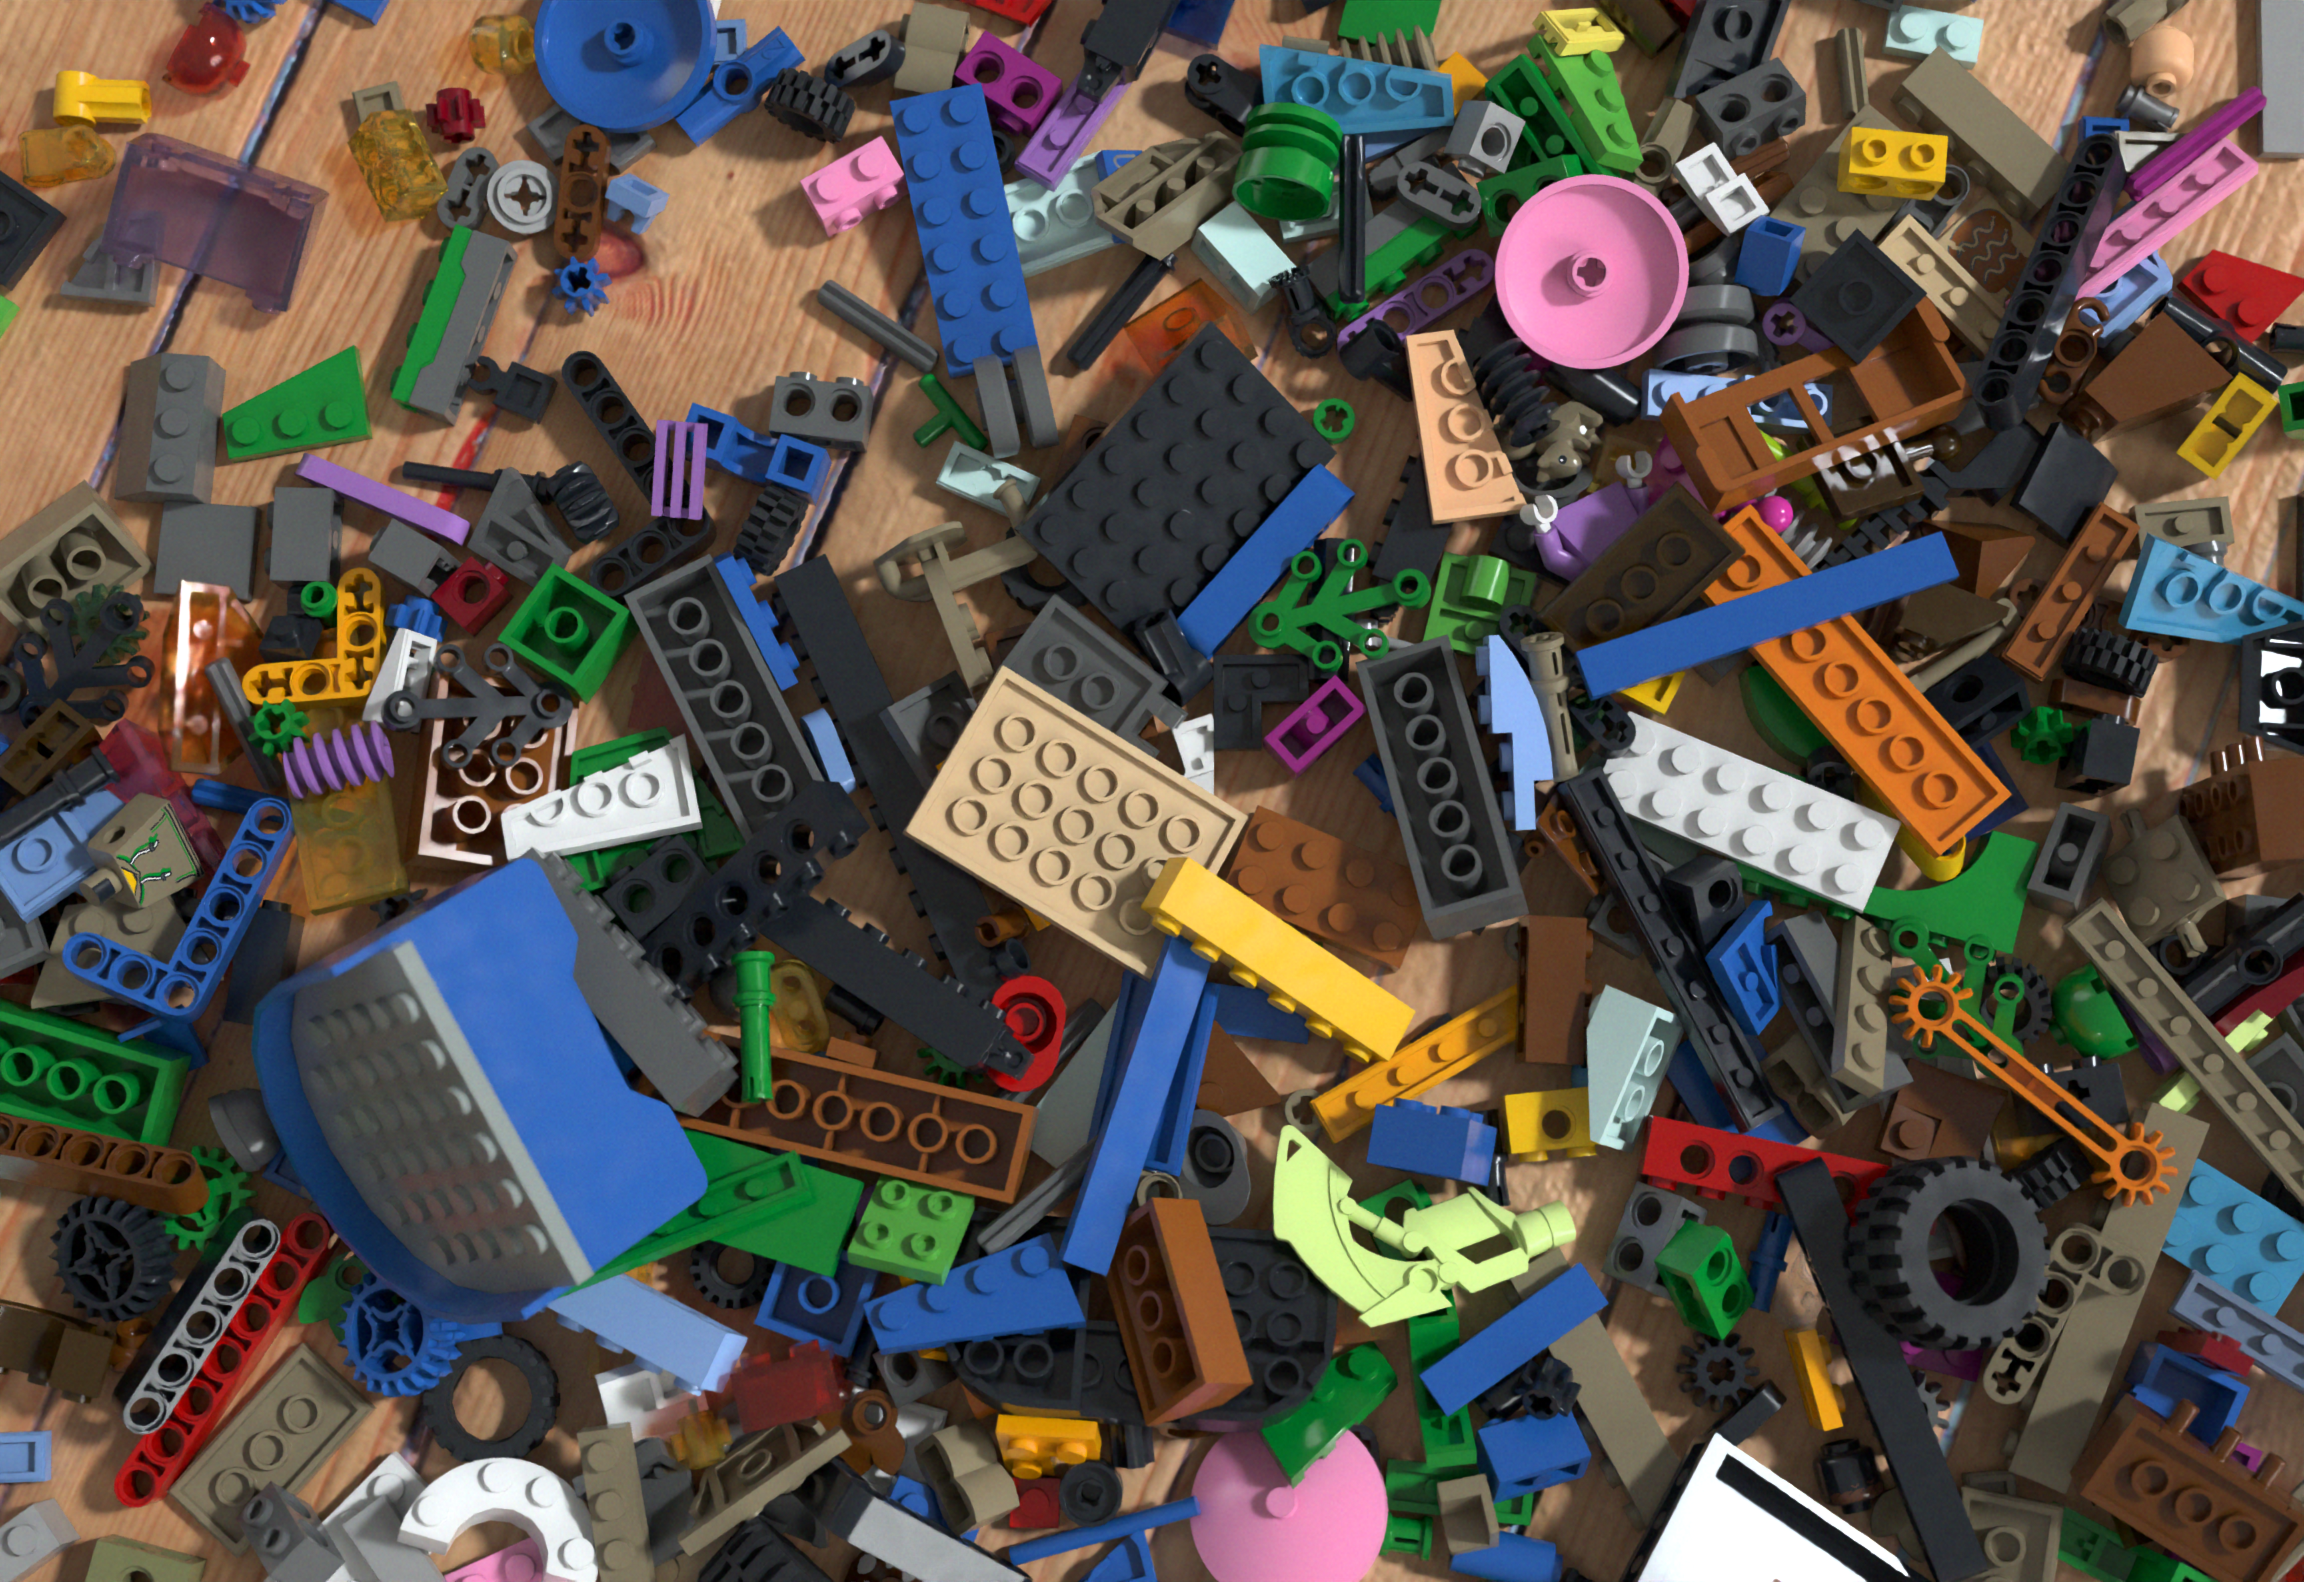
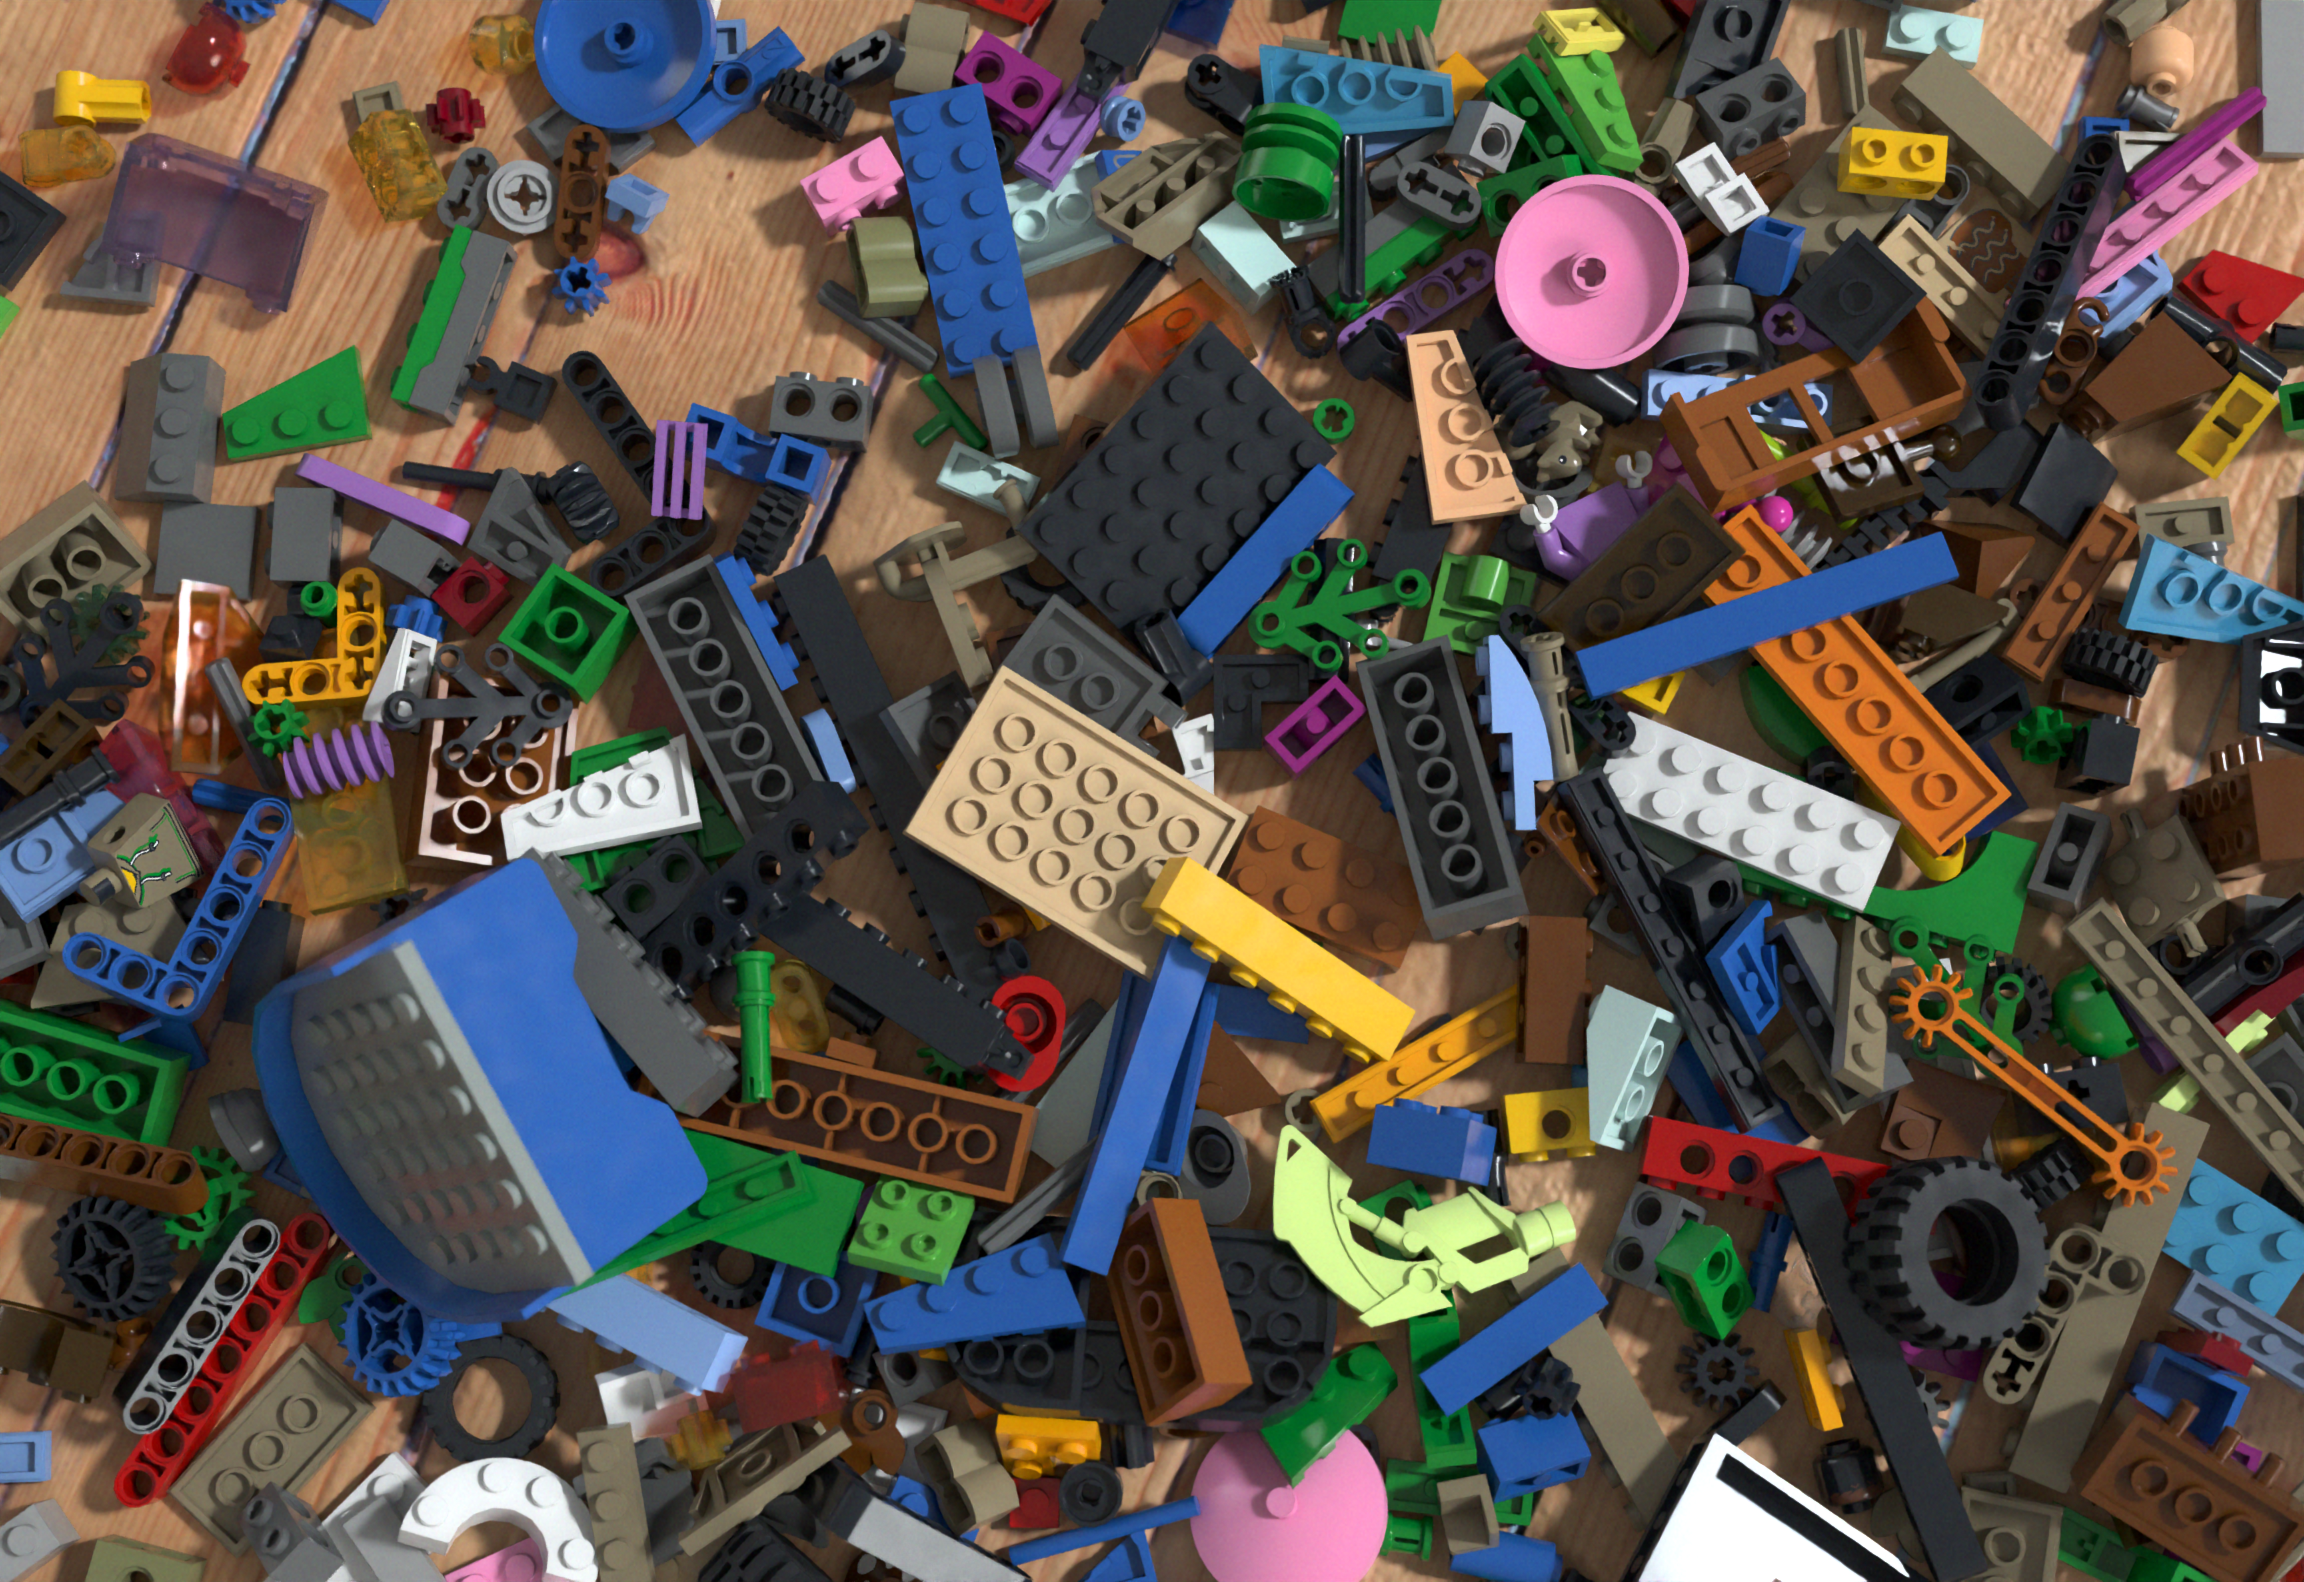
(885, 266): none -> olive brick
(1122, 118): none -> medium blue bush

